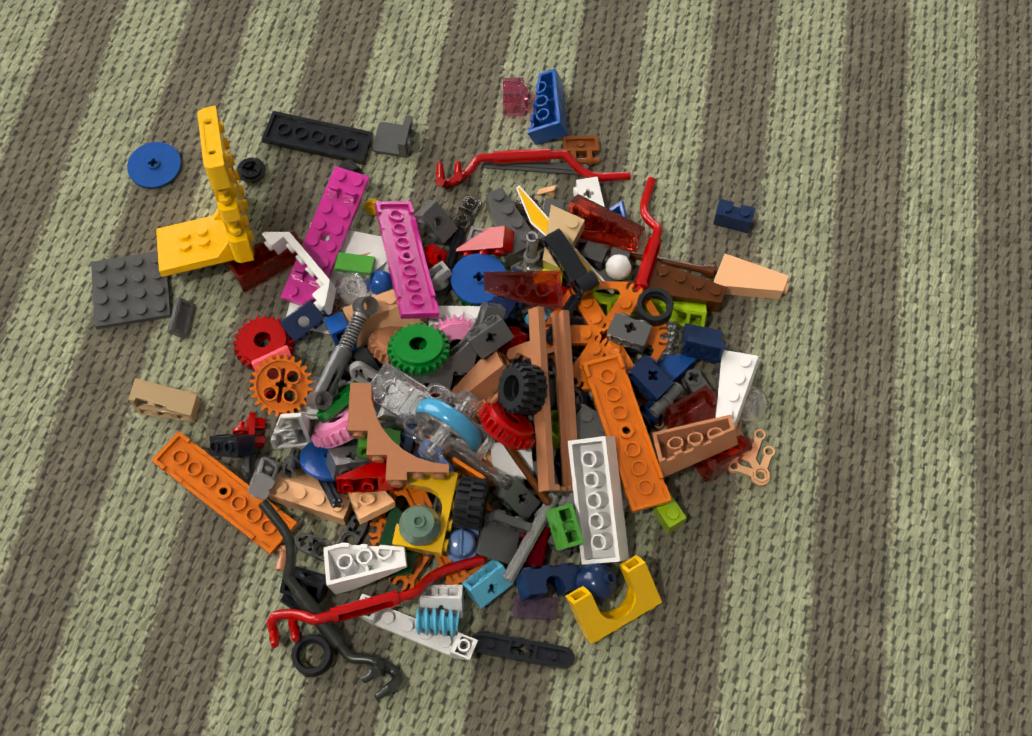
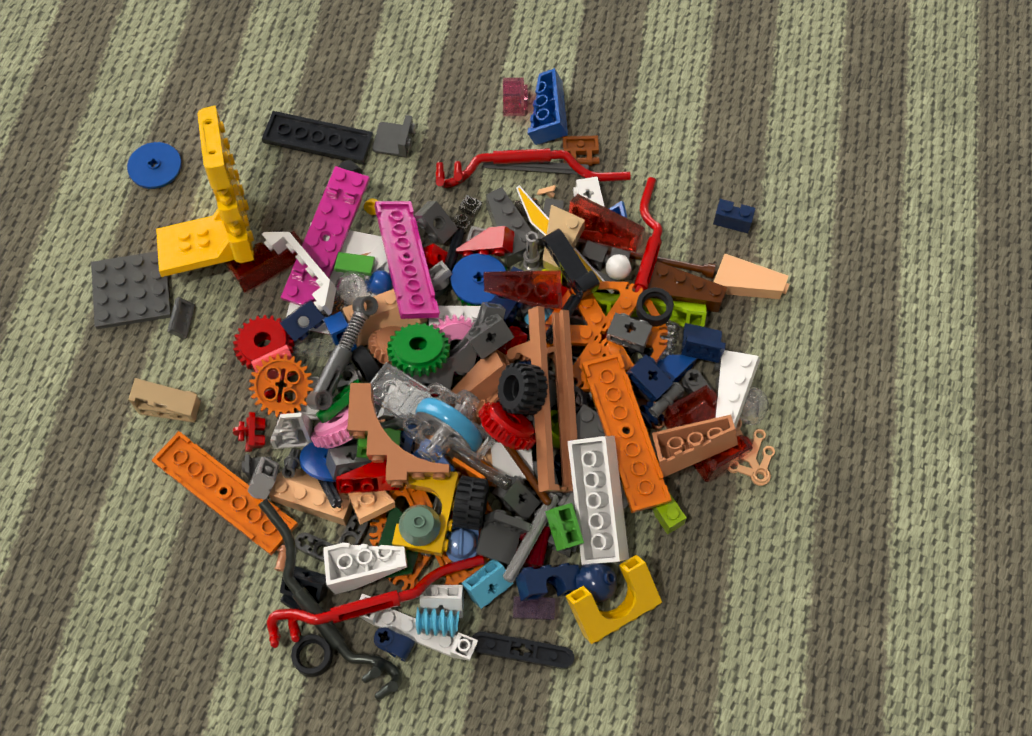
(232, 445): black brick -> none
(248, 164): black gear -> none
(367, 371): light grey beam -> none
(396, 646): none -> dark blue piece

